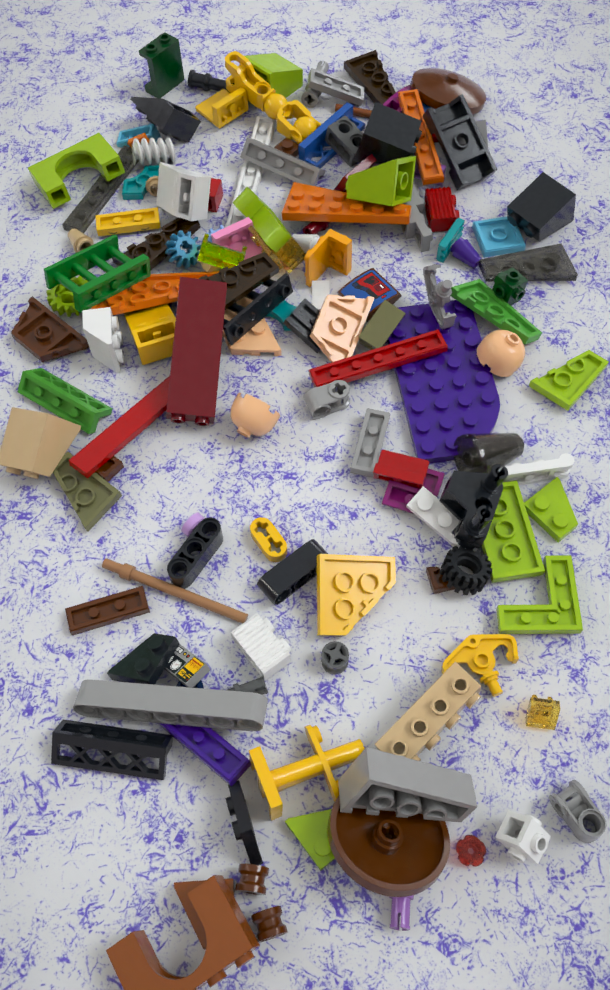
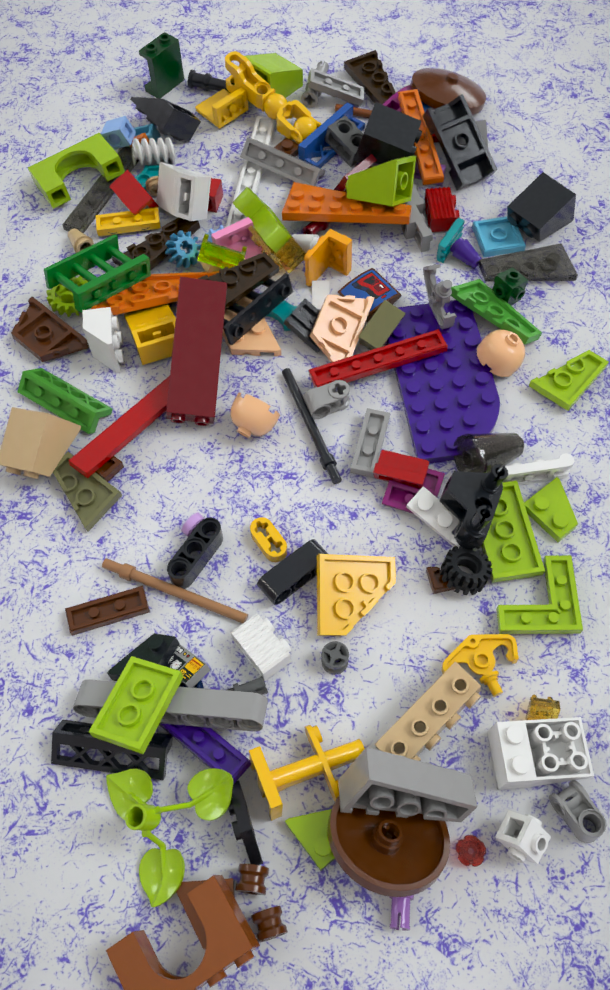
(118, 132): none -> light blue brick
(132, 193): none -> red panel
(136, 704): none -> lime plate
(162, 869): none -> lime plant
(327, 459): none -> black bar
(539, 752): none -> white slope

